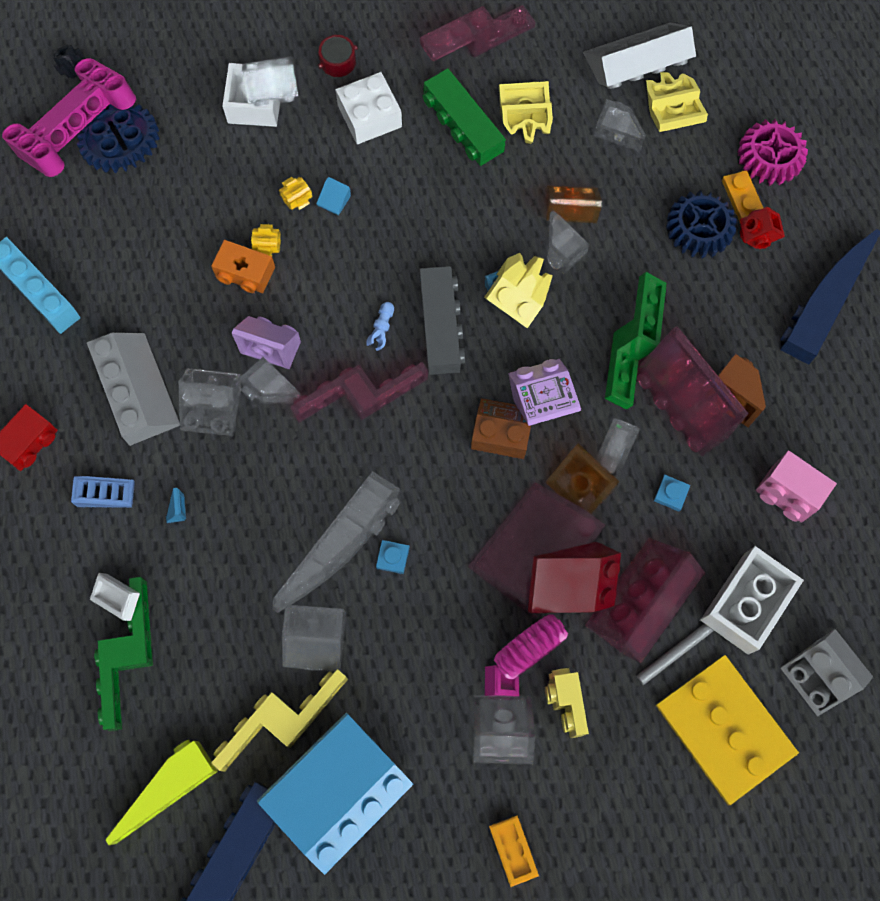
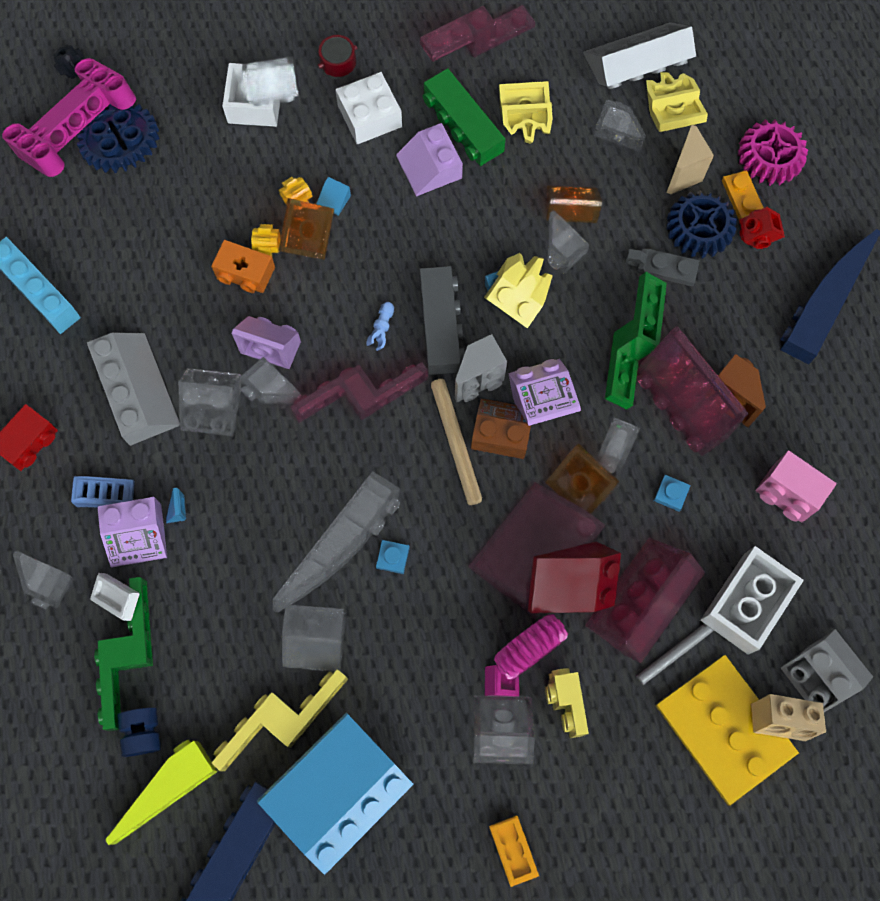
(41, 581): none -> clear slope
(132, 531): none -> lavender slope
(143, 742): none -> dark blue wheel
(306, 229): none -> clear orange slope
(430, 160): none -> lavender slope
(456, 442): none -> tan axle
(480, 369): none -> light grey slope
(664, 265): none -> dark grey hinge
(692, 162): none -> tan slope
(788, 717): none -> tan brick

